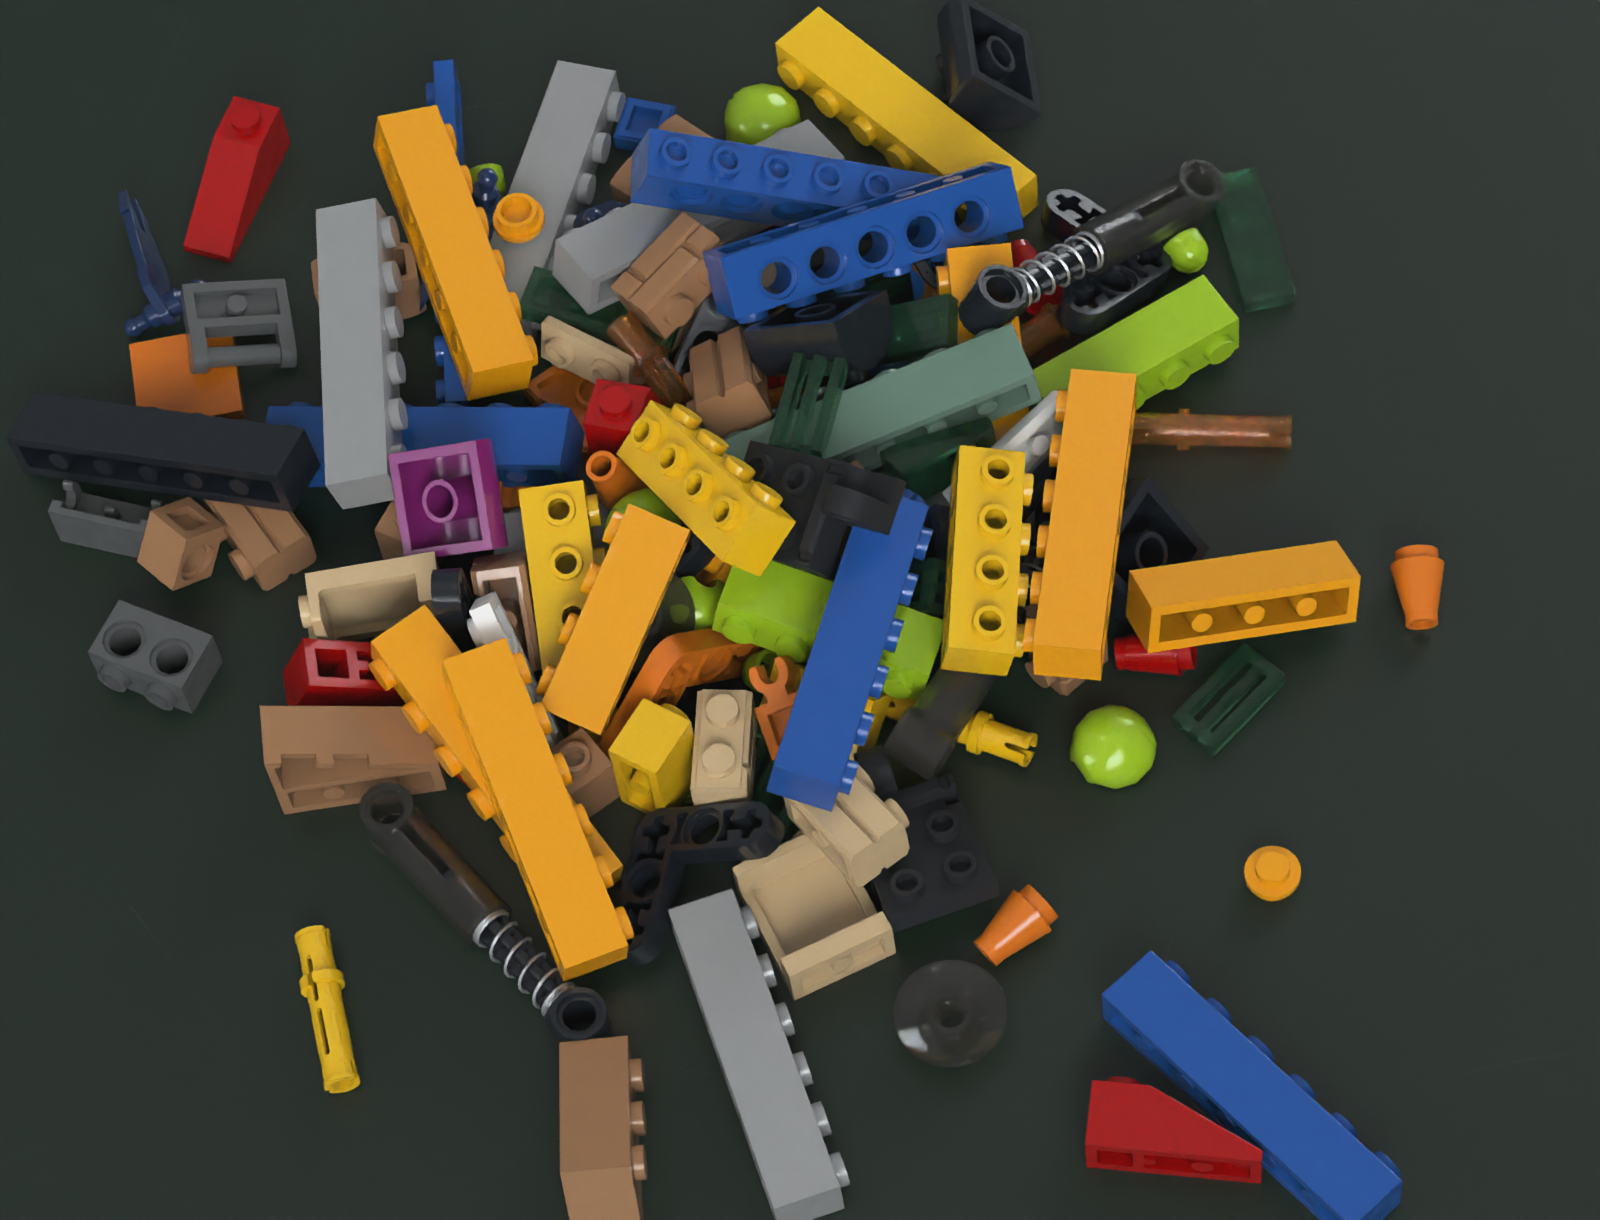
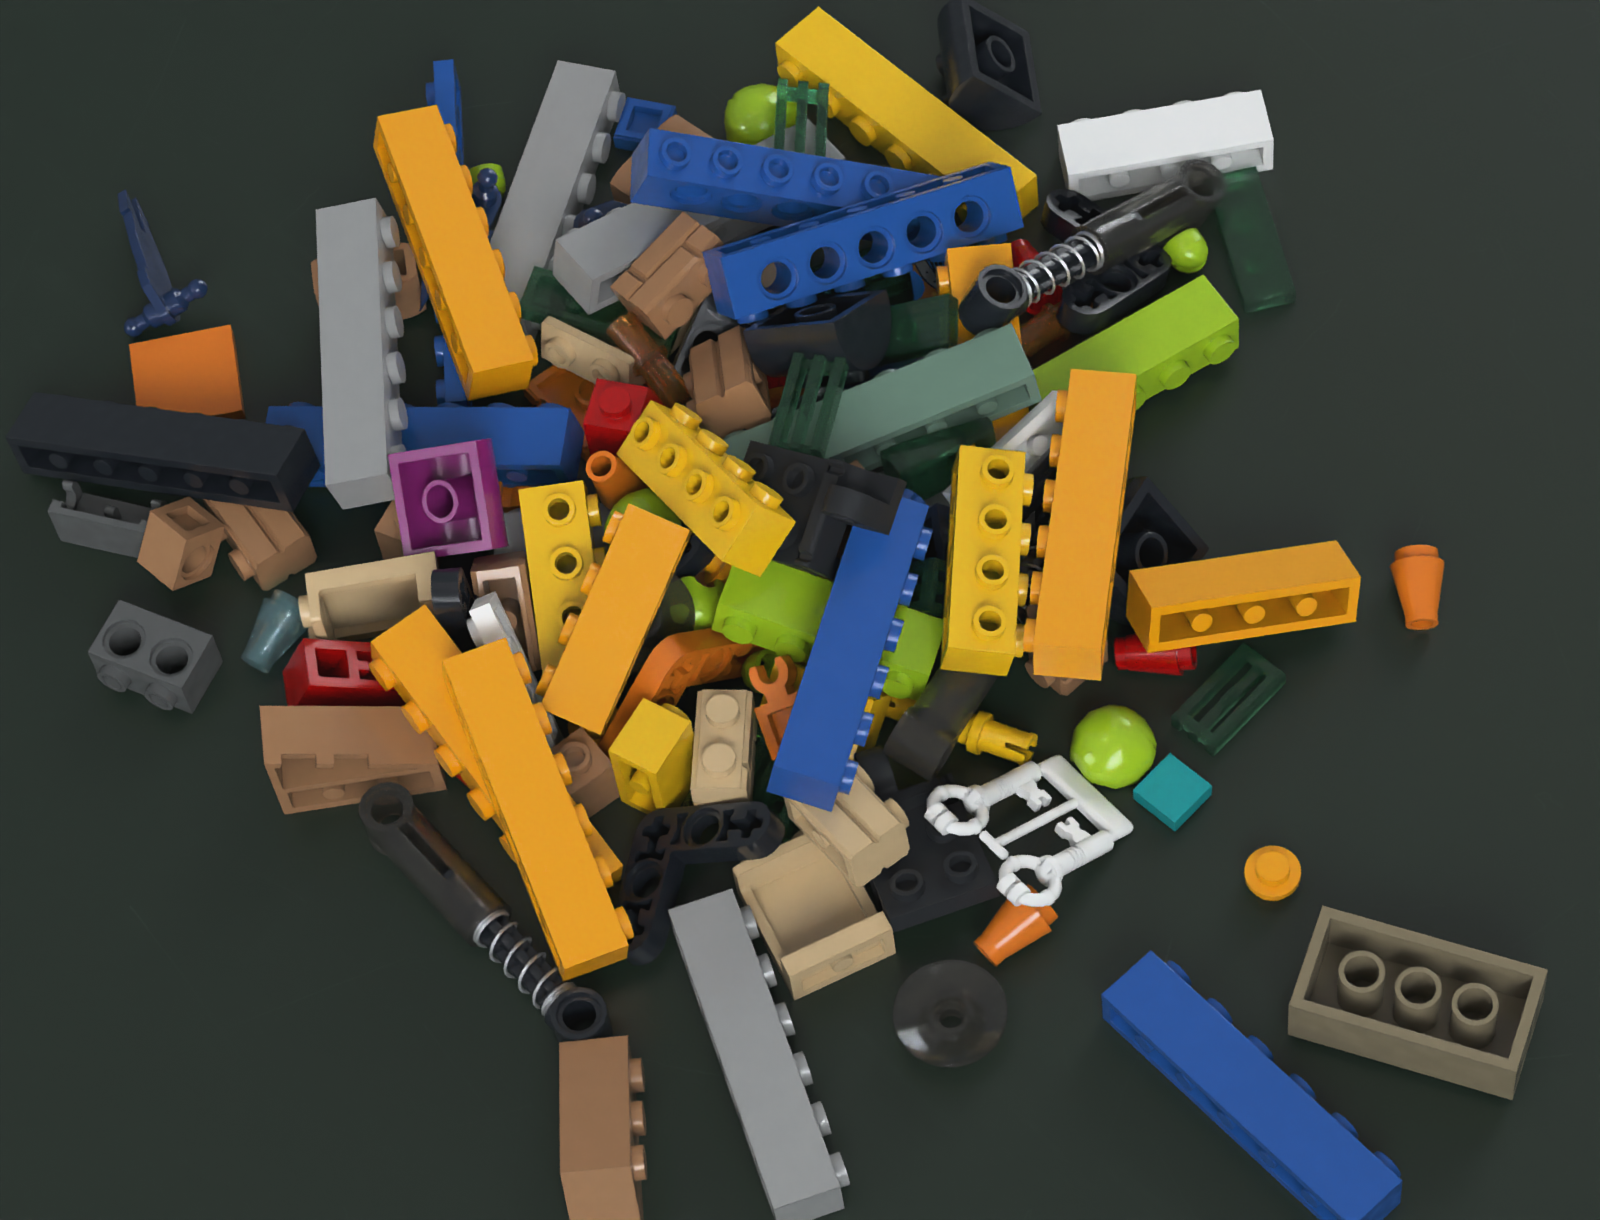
(236, 177): red slope -> none
(238, 310): dark grey plate -> none
(274, 631): none -> clear light blue cone
(323, 988): yellow pin -> none
(518, 218): light orange plate -> none
(802, 96): none -> clear green tile
(1022, 781): none -> white piece
(1150, 145): none -> white brick
(1152, 1133): red slope -> none
(1172, 792): none -> teal tile
(1212, 430): clear orange pin -> none
(1417, 1002): none -> dark tan brick

